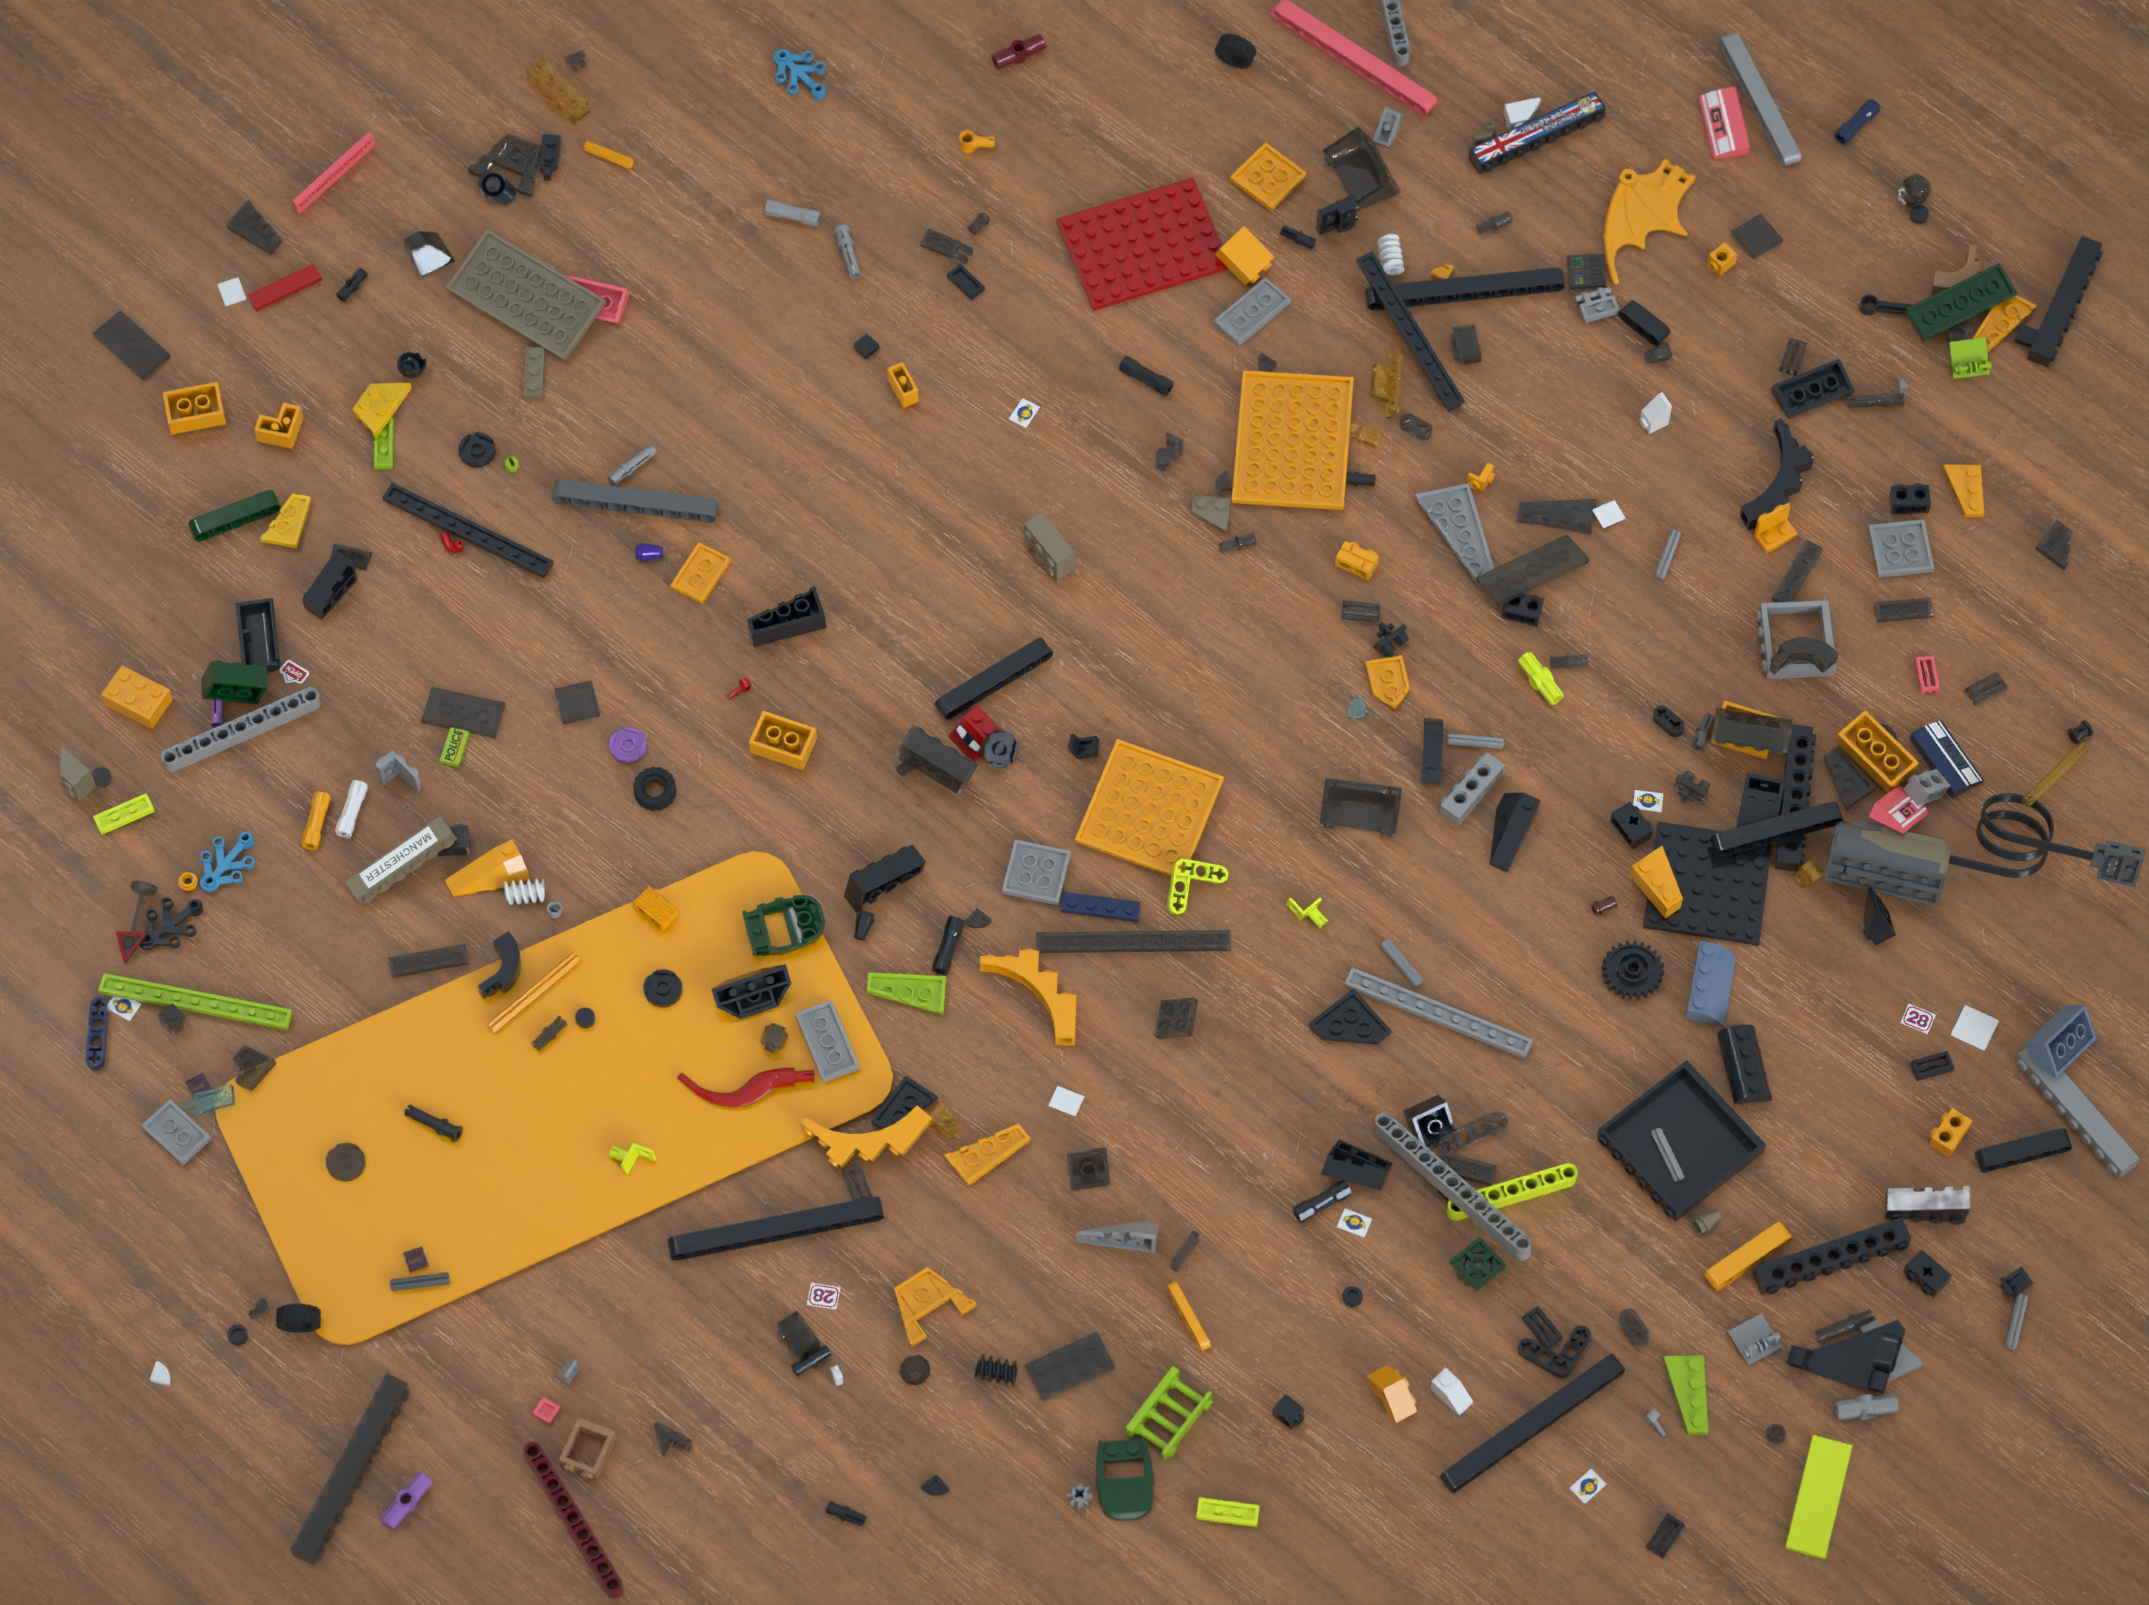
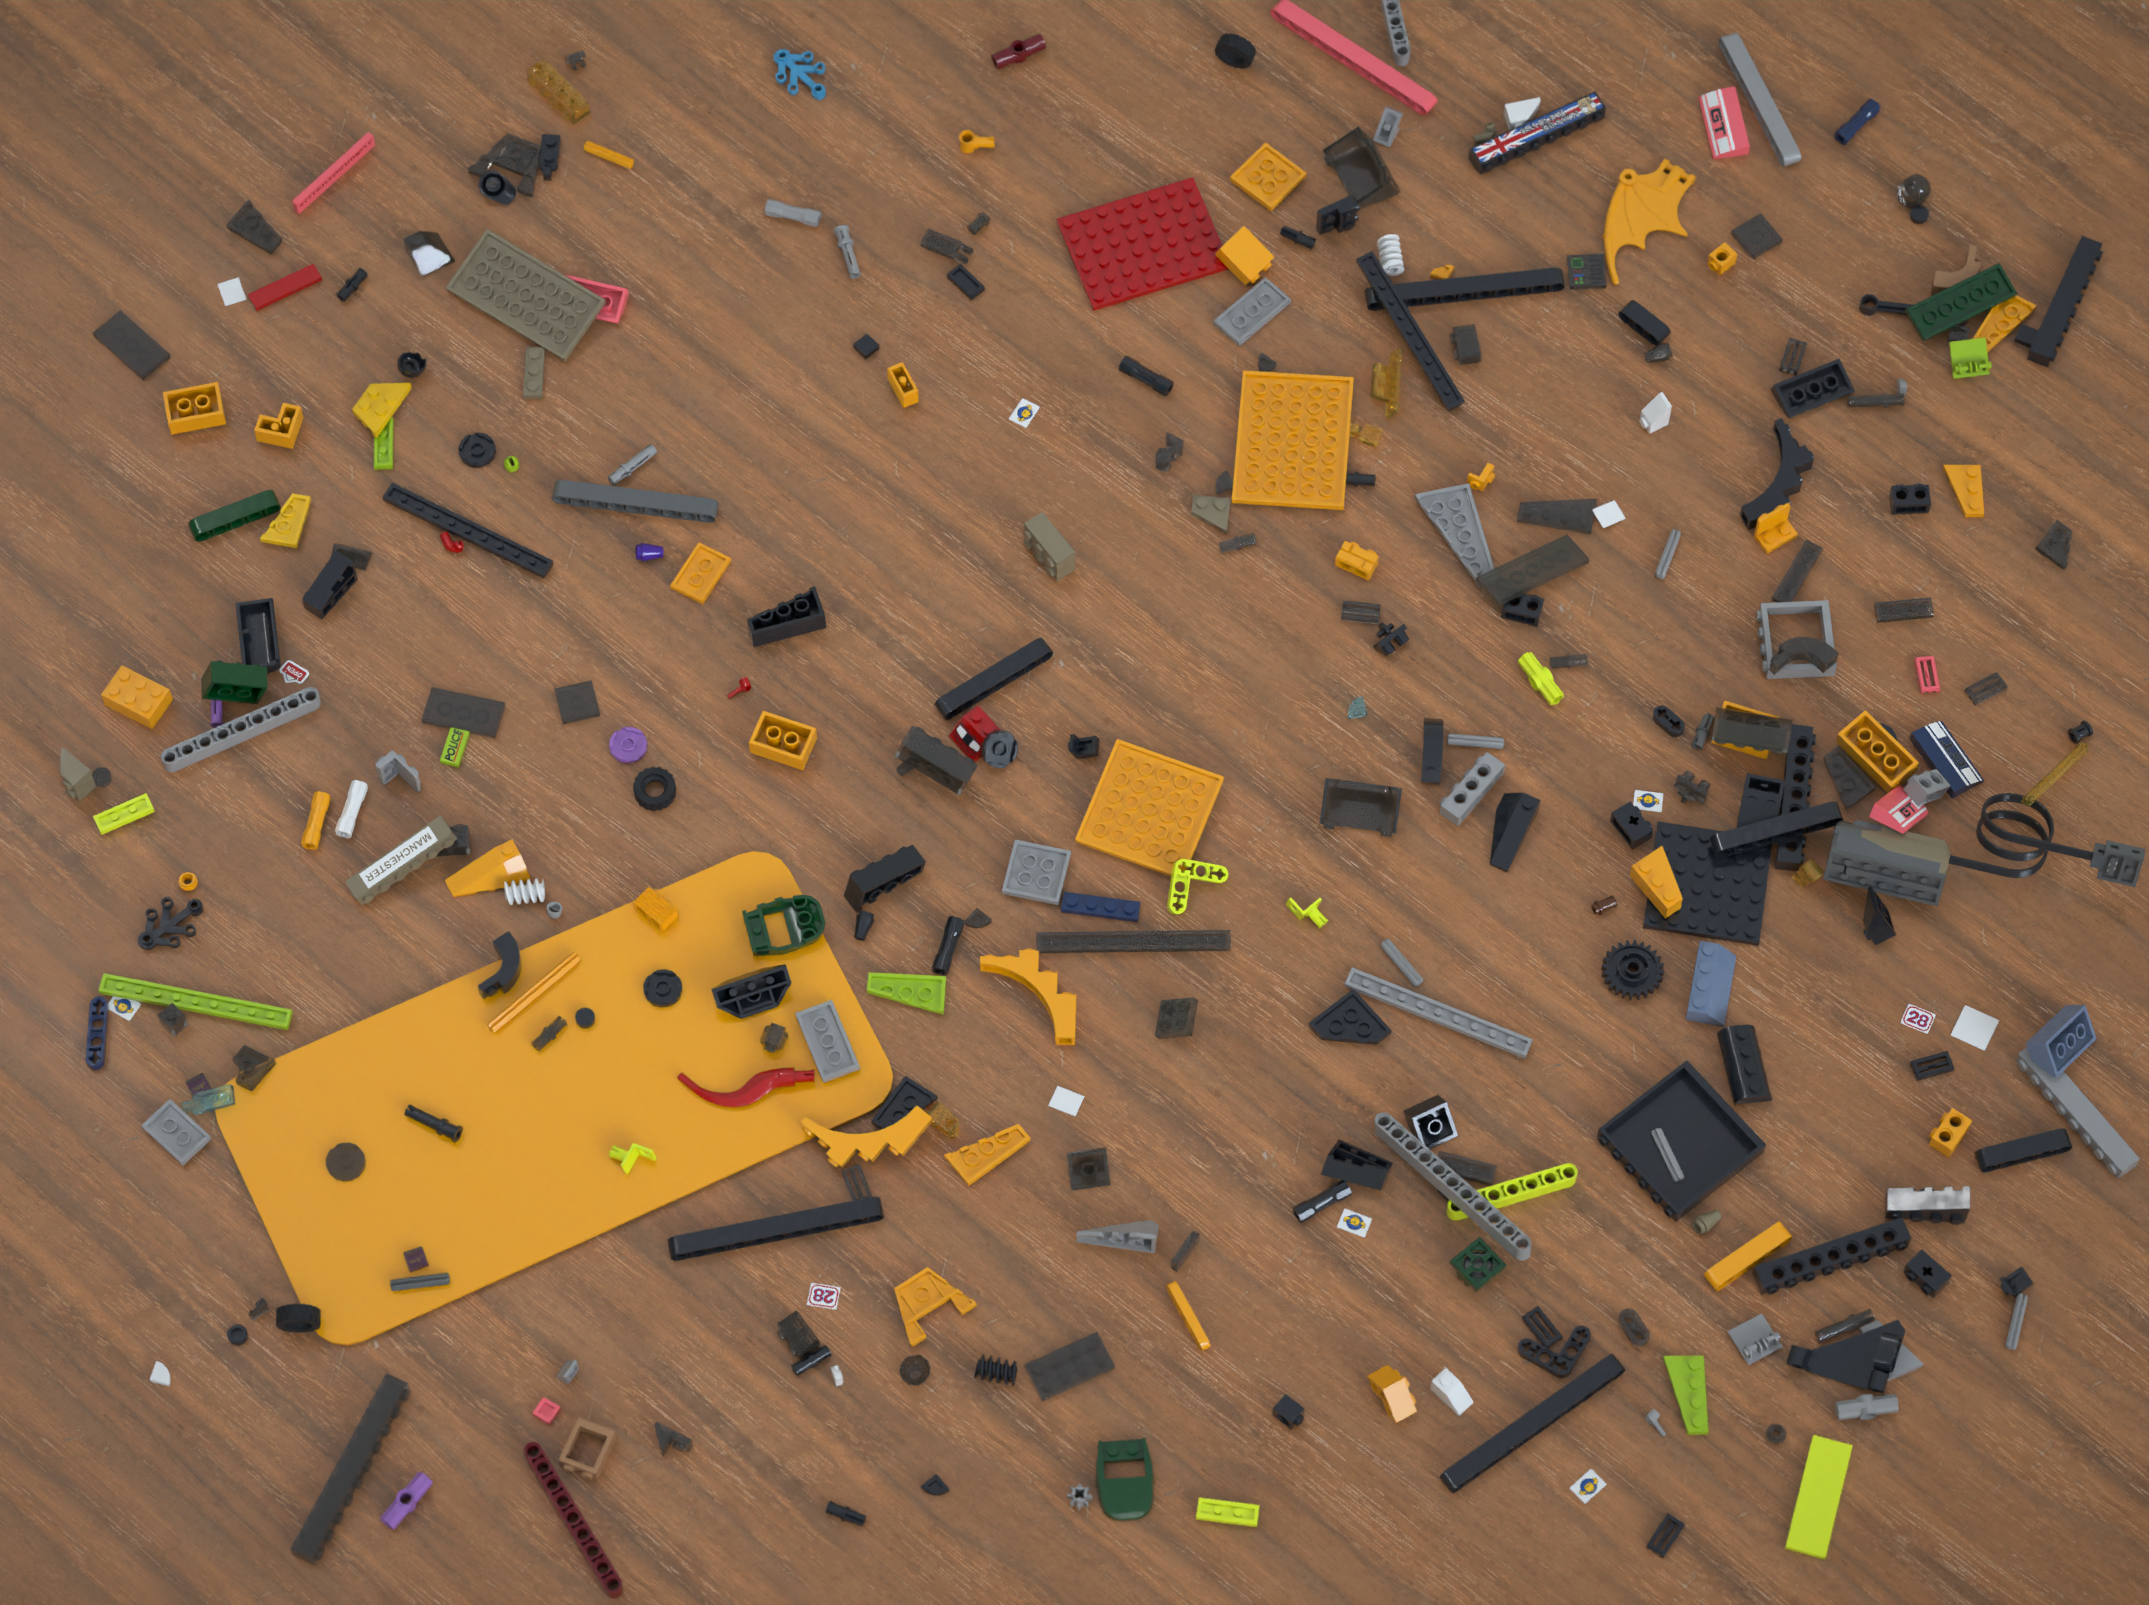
(131, 940): clear smoke piece -> none
(226, 864): dark azure plant -> none
(428, 960): clear smoke plate -> none
(1158, 1396): lime fence -> none
(1352, 1296): black tile -> none
(1388, 679): light orange tile -> none
(1414, 429): clear smoke beam -> none
(1470, 1128): clear smoke beam -> none
(1494, 223): clear smoke axle -> none
(1598, 308): light grey plate -> none
(1901, 548): light grey plate -> none

